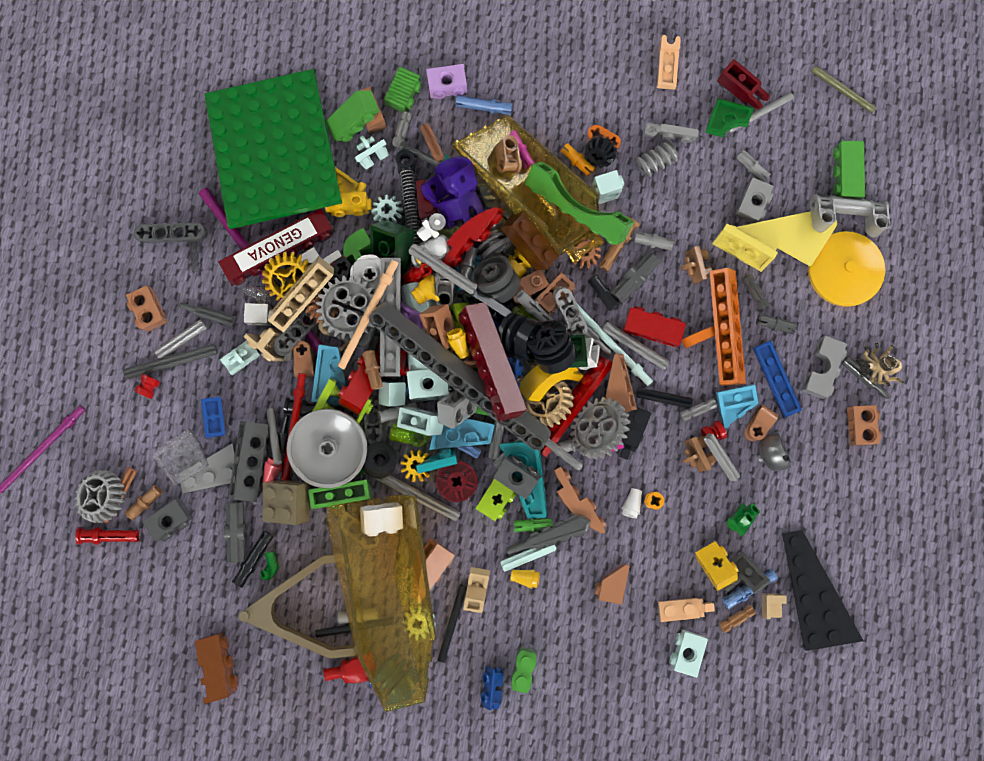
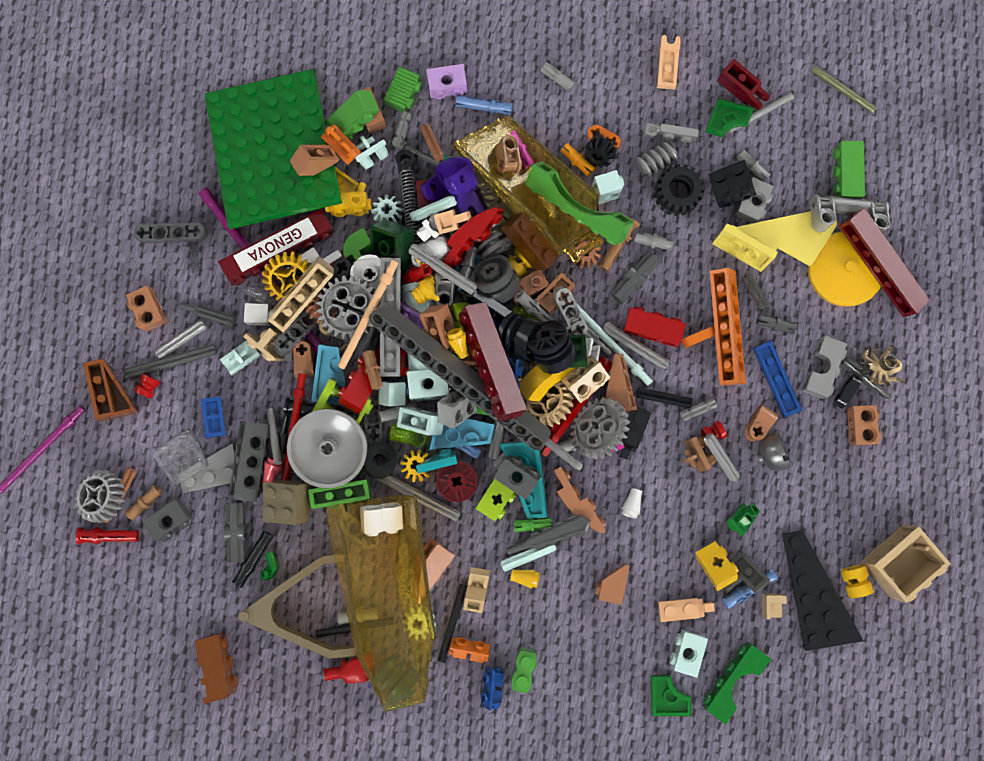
(106, 392): none -> dark orange wedge
(313, 159): none -> nougat slope
(340, 144): none -> orange hinge
(433, 208): none -> light aqua axle
(449, 220): none -> light nougat plate
(478, 650): none -> orange hinge
(557, 76): none -> light grey axle
(586, 380): none -> tan brick
(603, 293): black axle -> none
(660, 502): light orange bush -> none
(666, 699): none -> green tile
(689, 179): none -> black tyre
(695, 265): medium nougat hips -> none
(732, 184): none -> black plate
(735, 402): medium azure wing -> none
(737, 618): medium nougat axle -> none
(748, 661): none -> green arch
(847, 391): none -> black beam
(860, 587): none -> yellow wheel
(884, 263): none -> brick
(905, 563): none -> tan container

